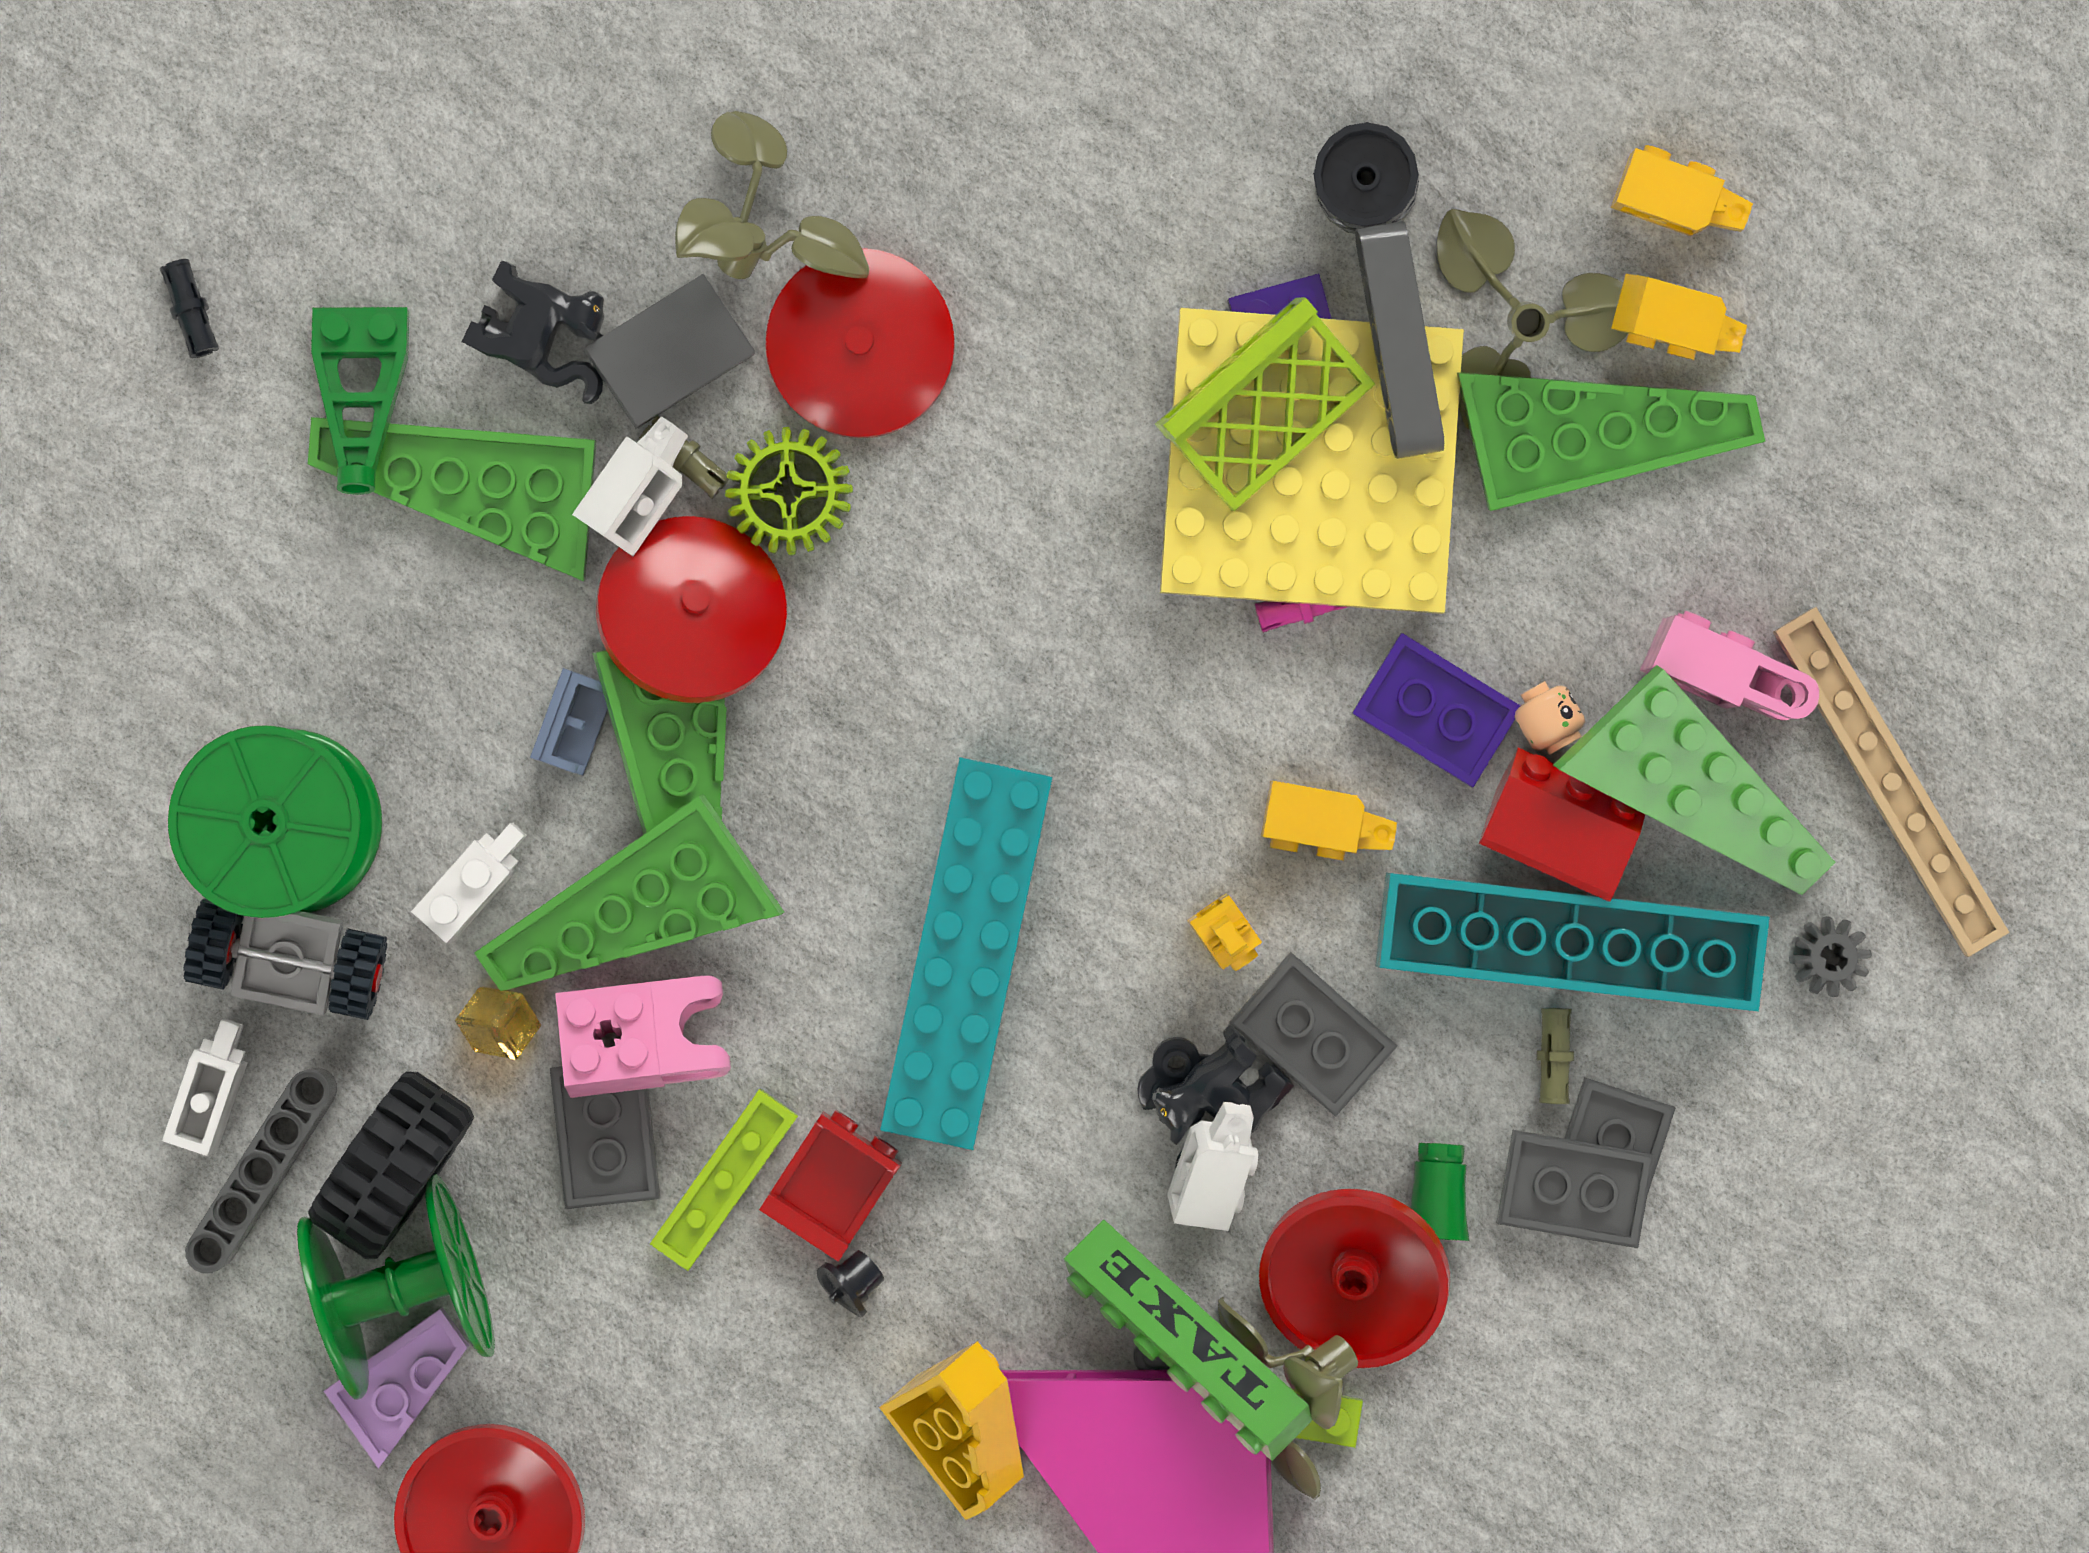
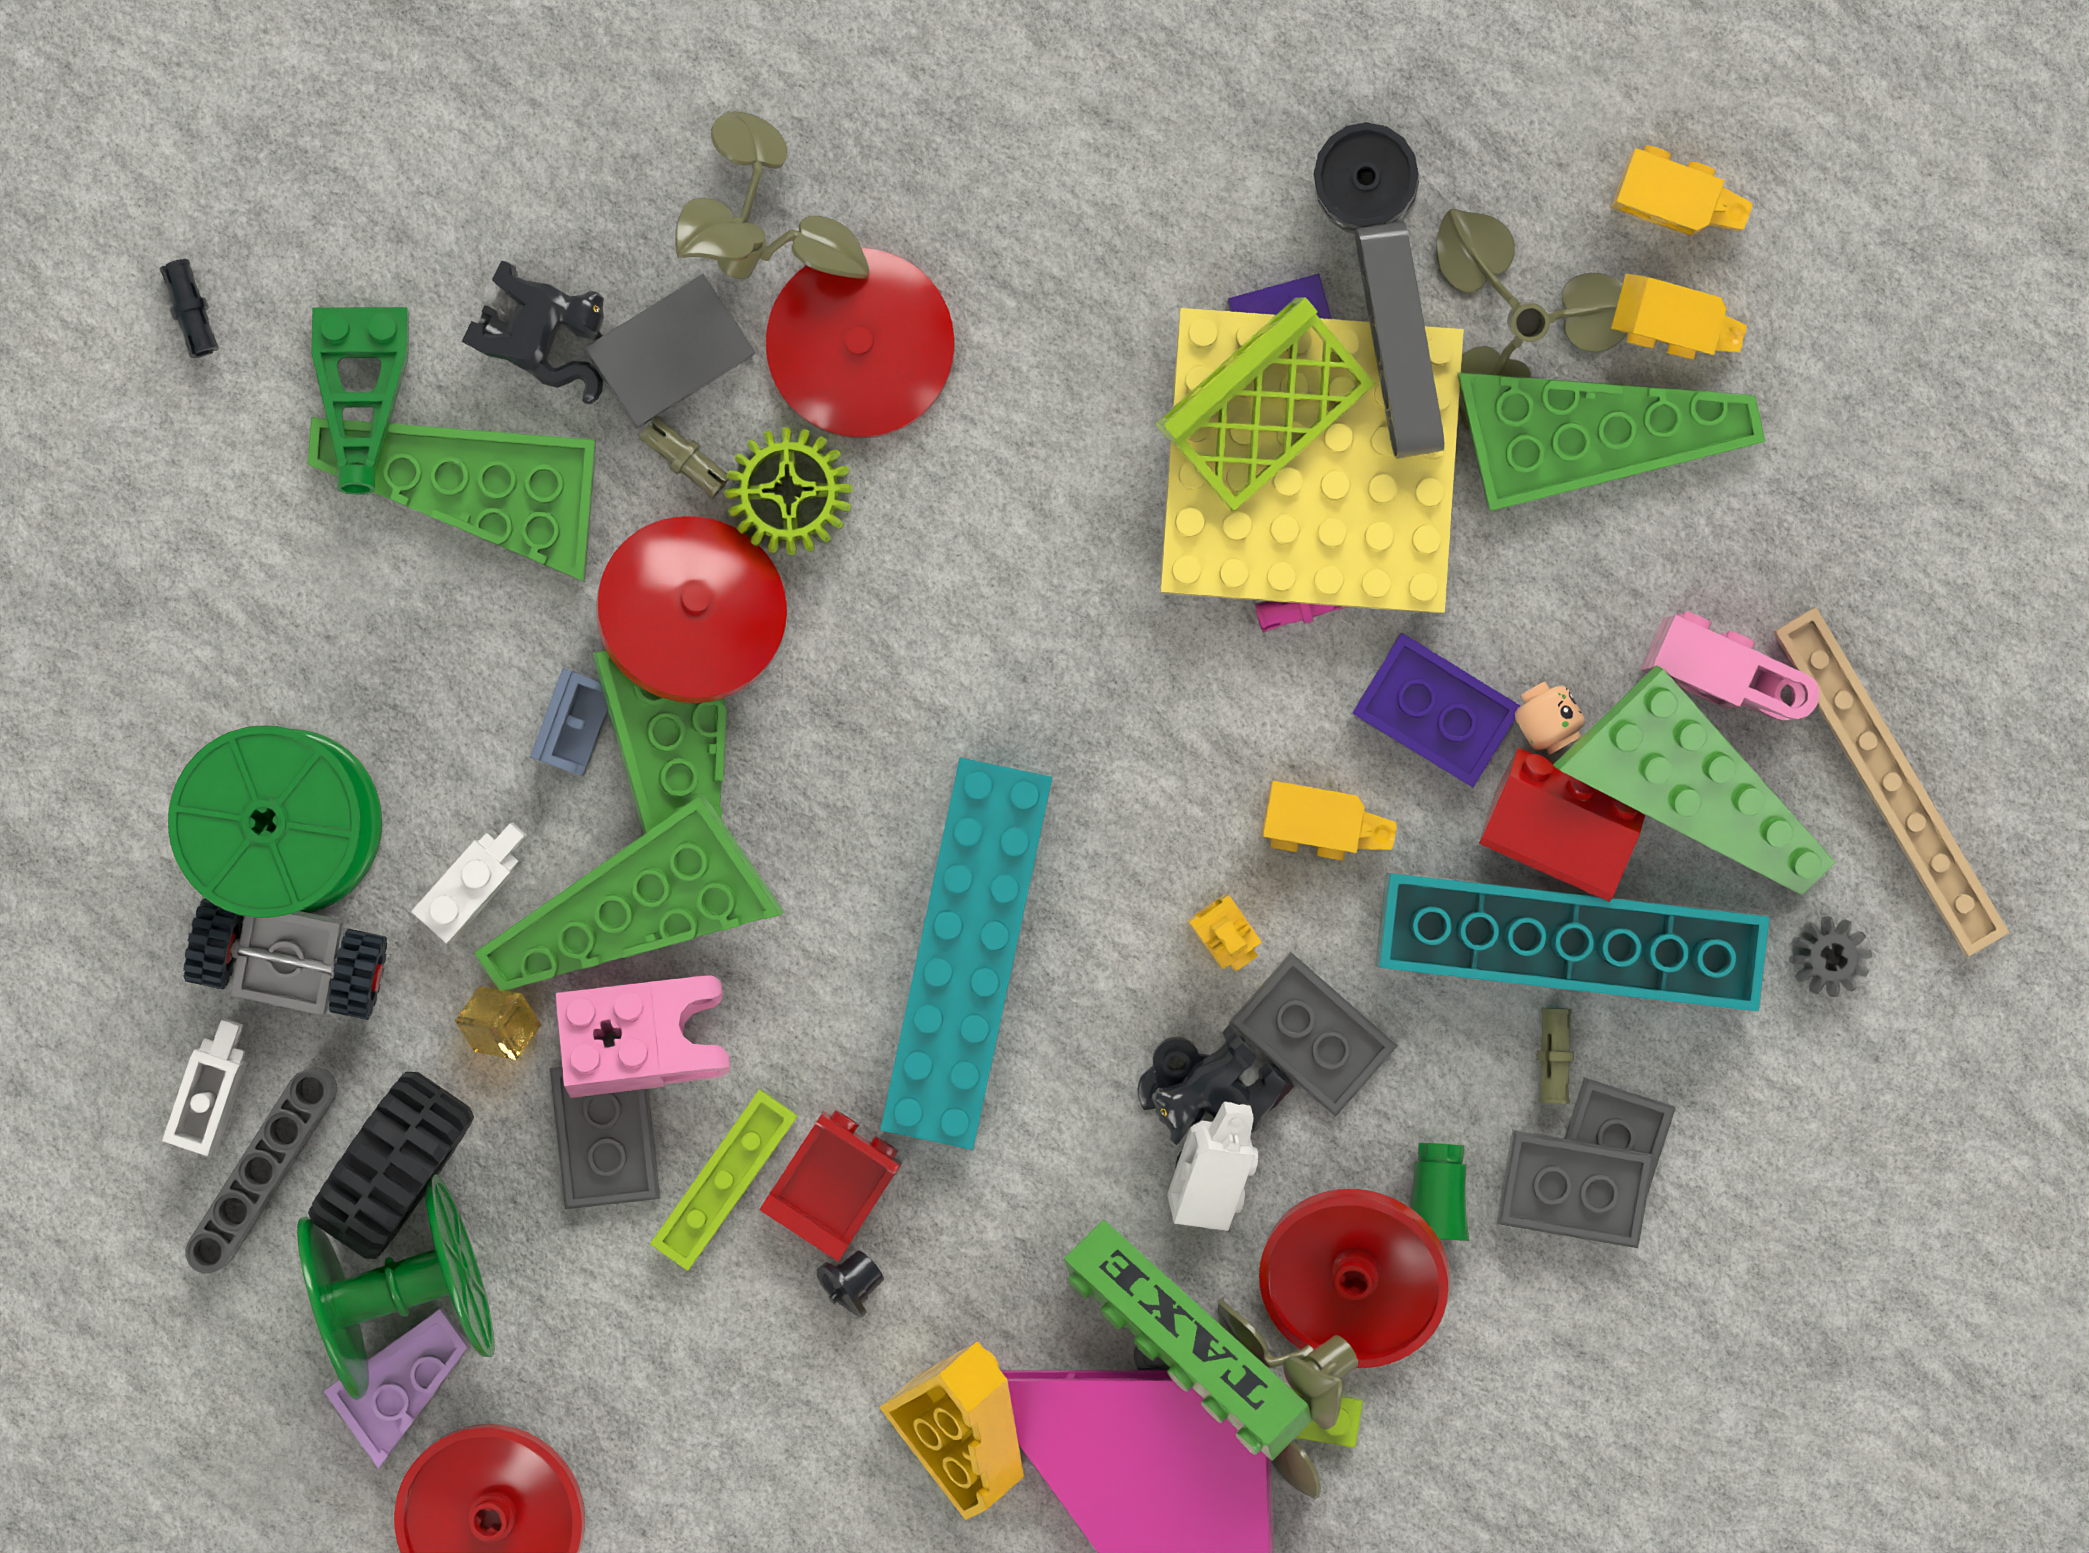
(635, 487): white hinge -> none

